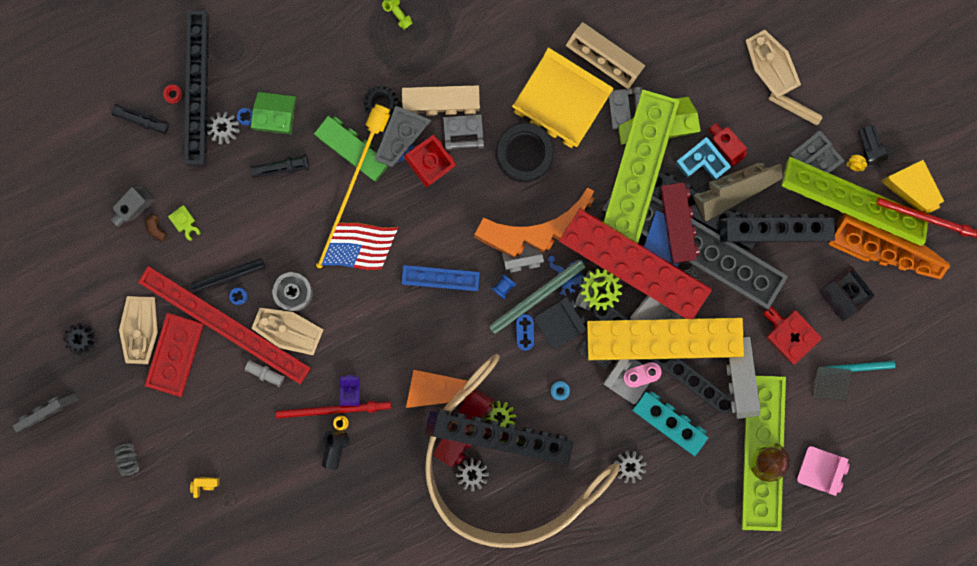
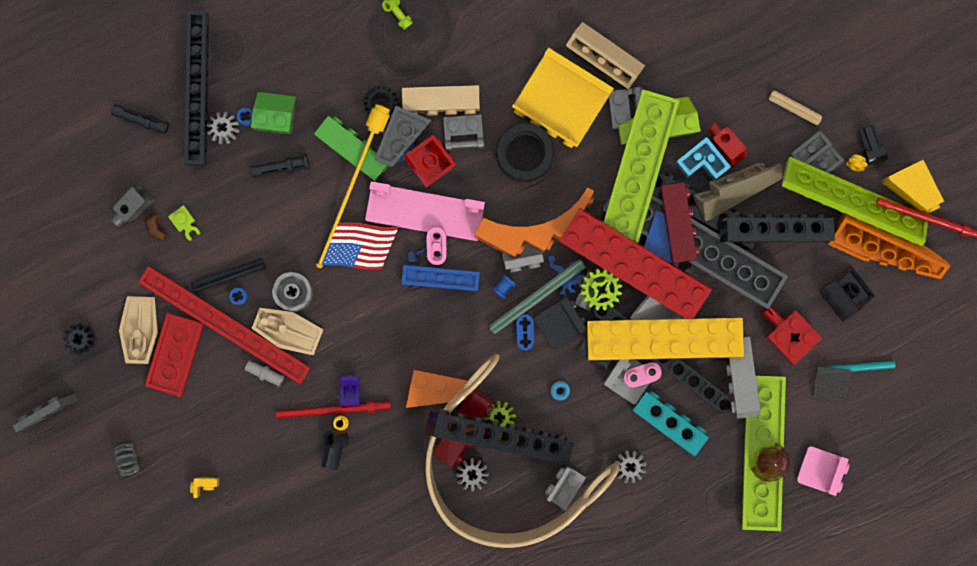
(166, 93): red plate -> none
(412, 256): none -> dark blue hand
(423, 210): none -> bright pink bracket
(436, 244): none -> bright pink plate
(565, 487): none -> light grey bracket
(772, 63): tan piece -> none

